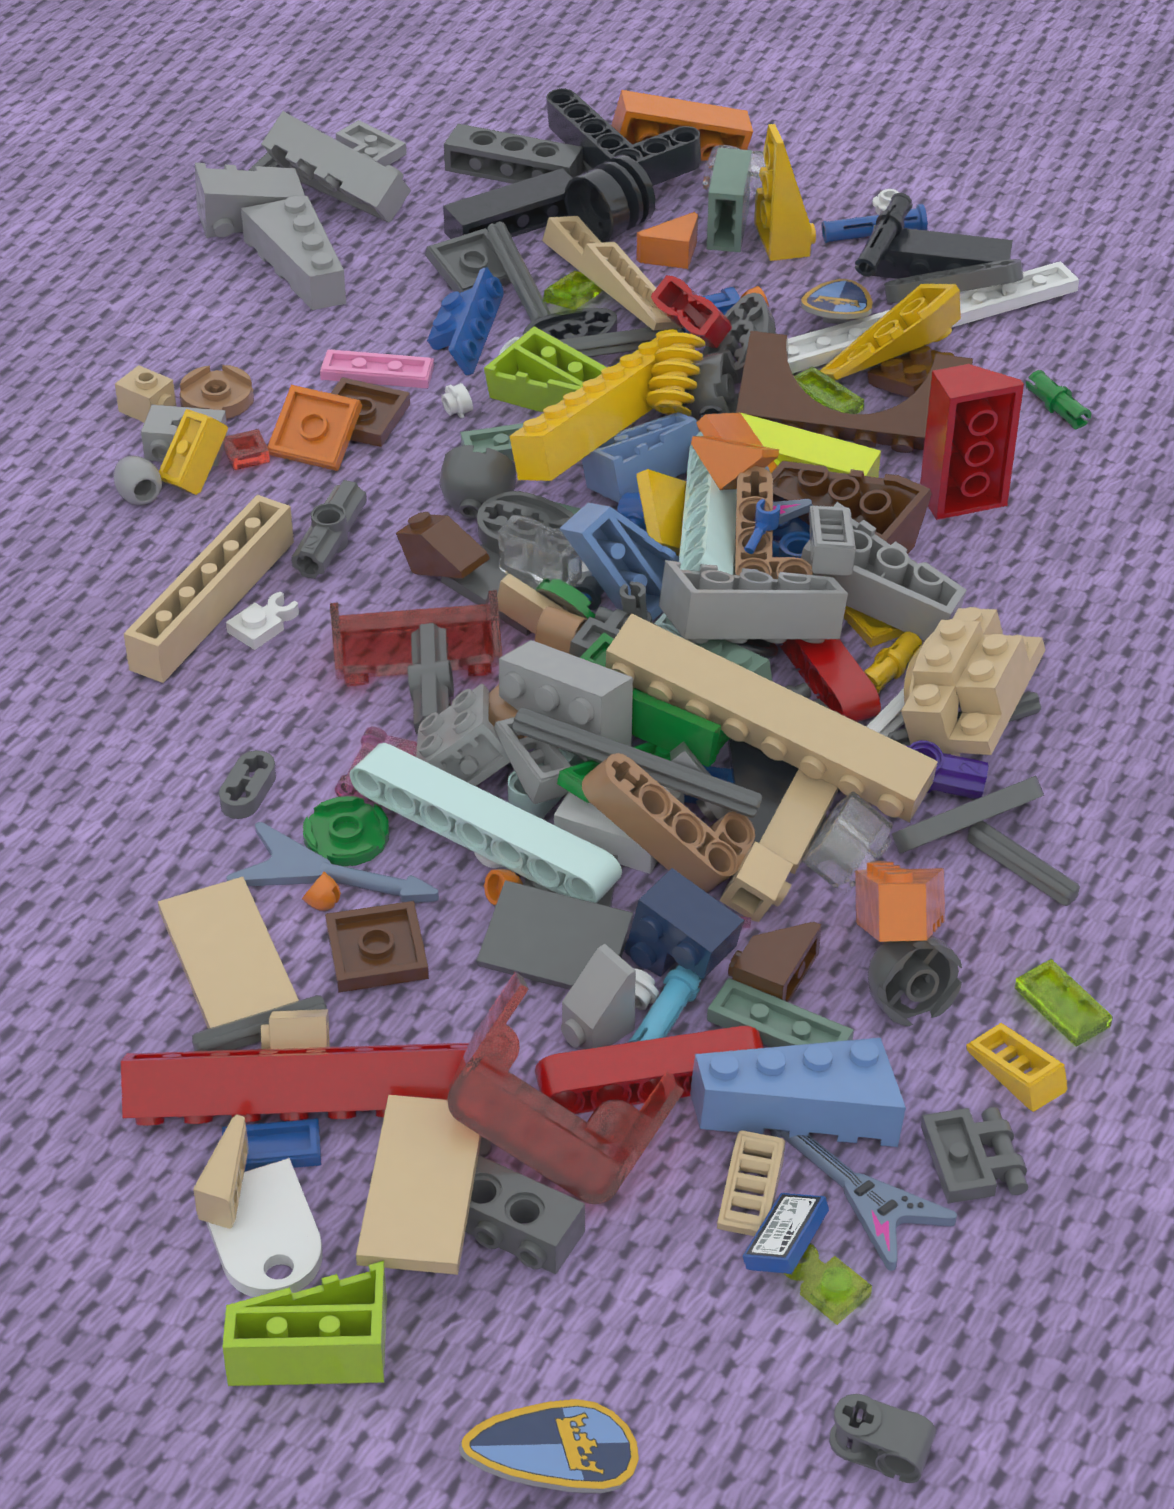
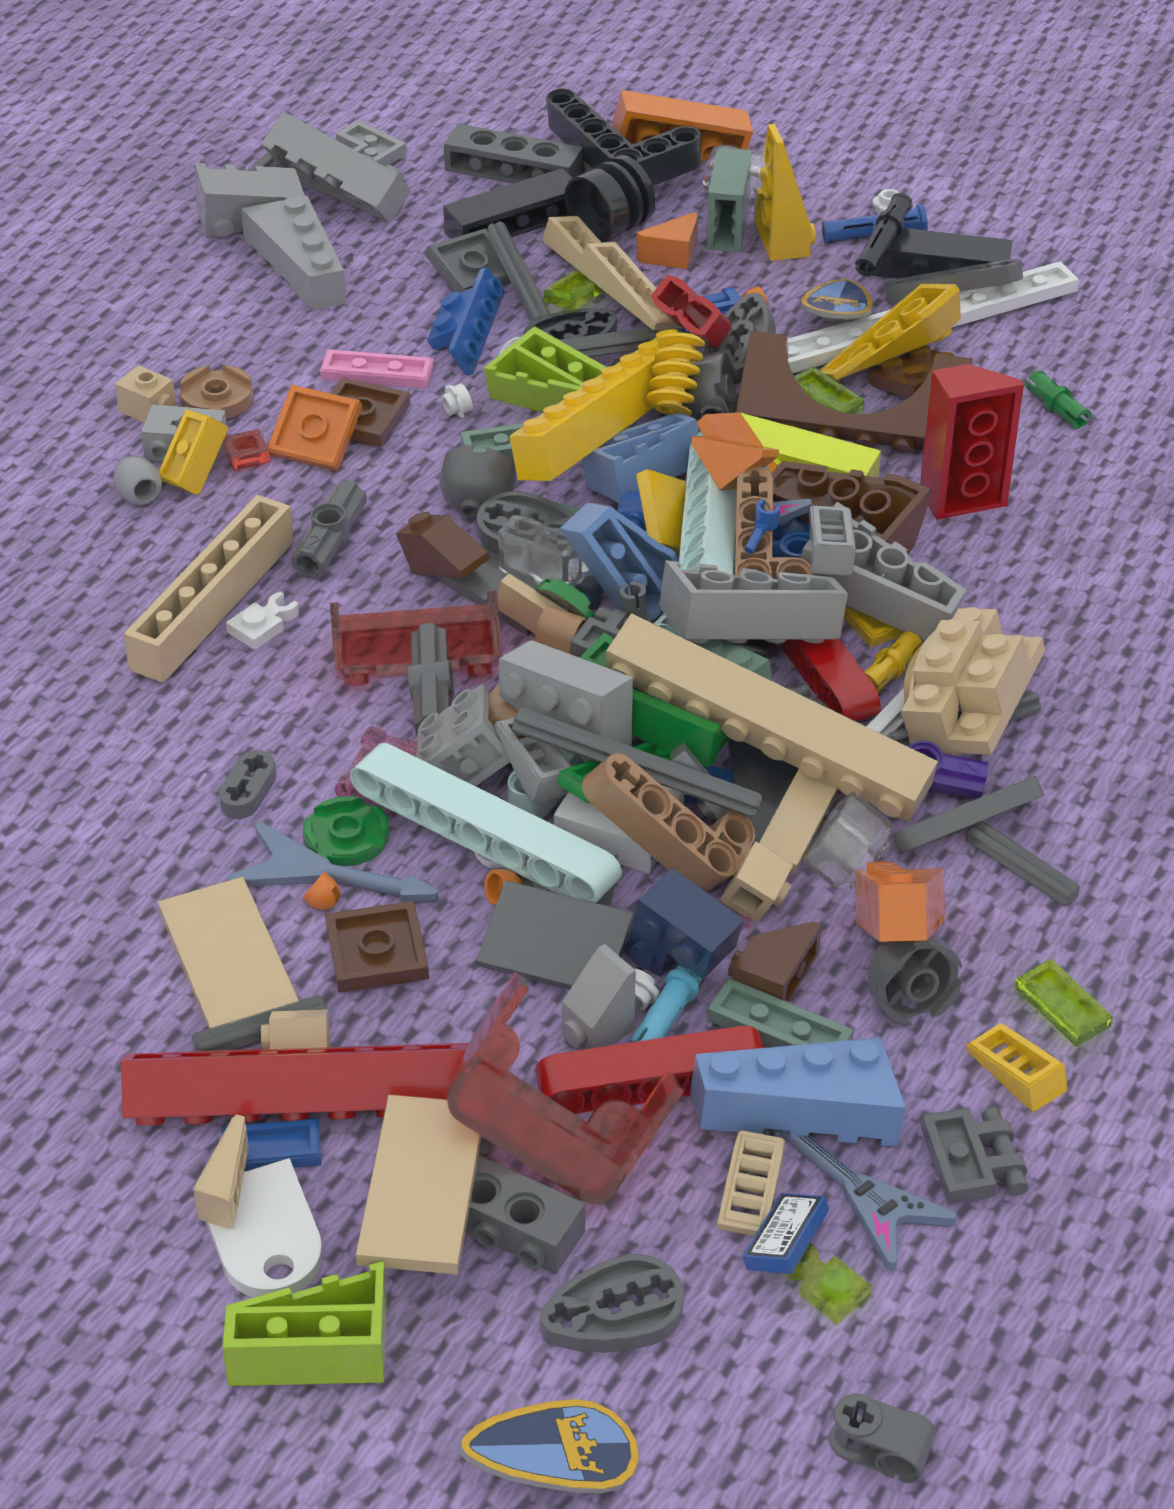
(613, 1280): none -> dark grey piece

